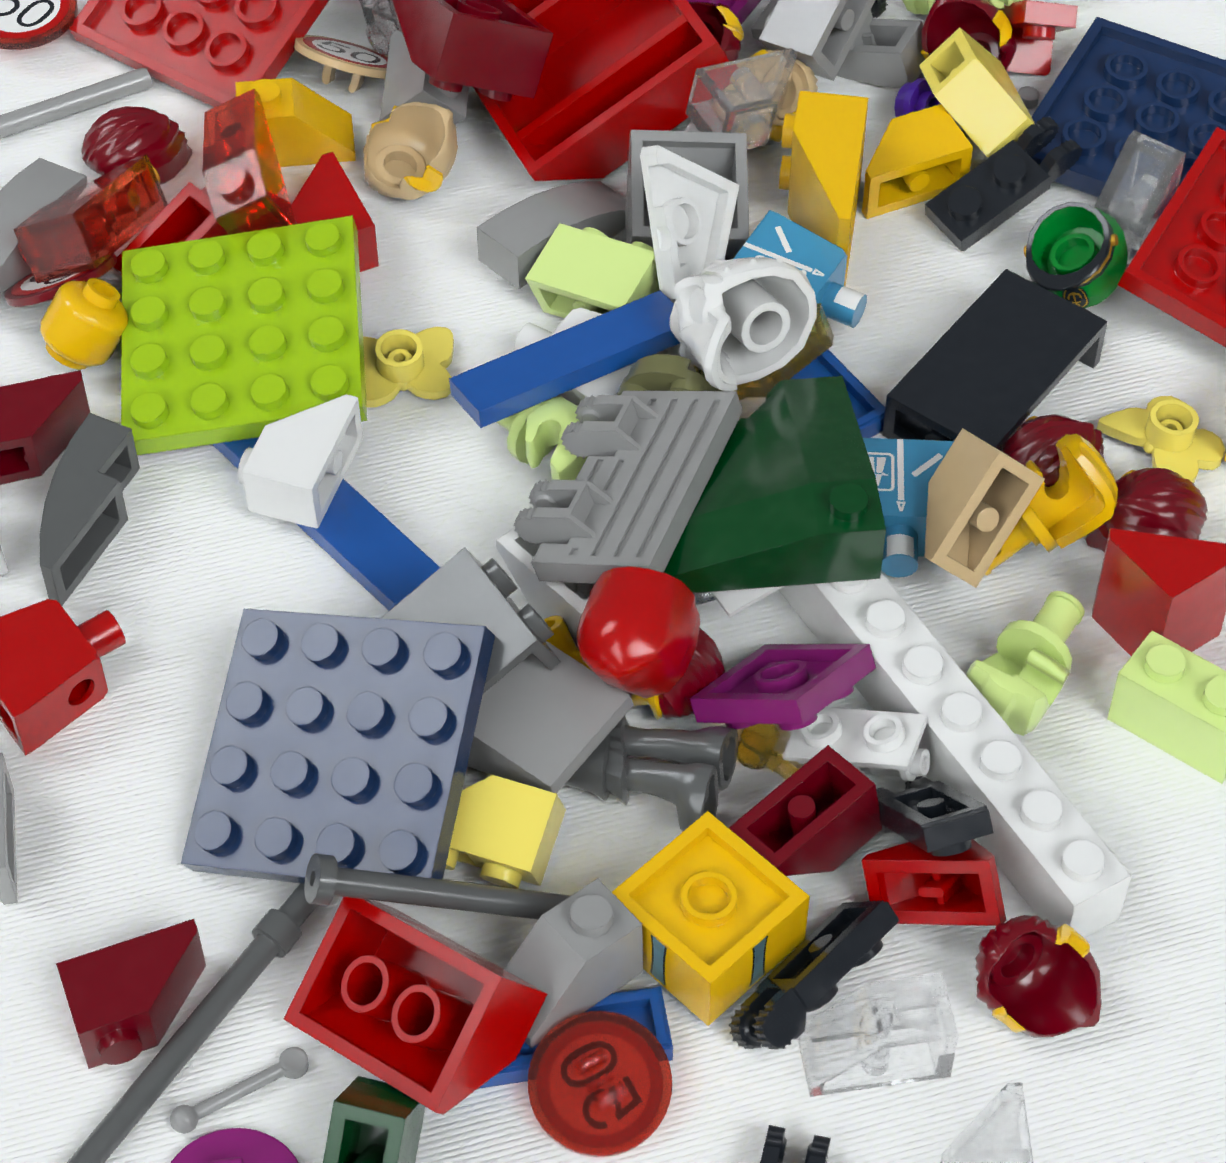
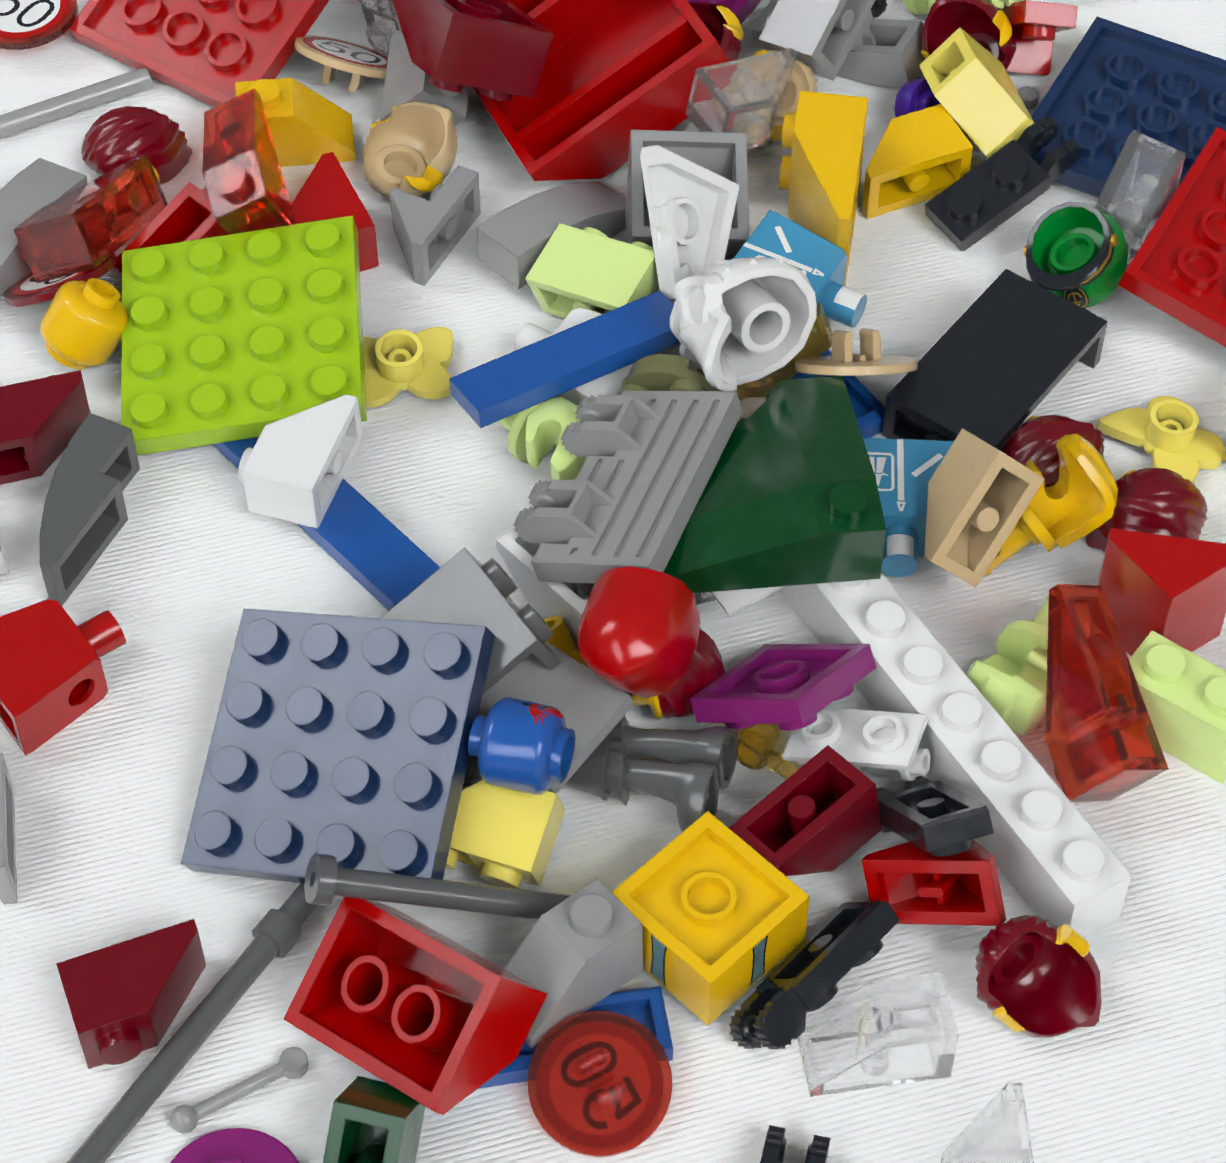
(435, 226): none -> light grey slope
(522, 746): none -> blue head
(846, 363): none -> tan piece
(1093, 703): none -> clear red slope

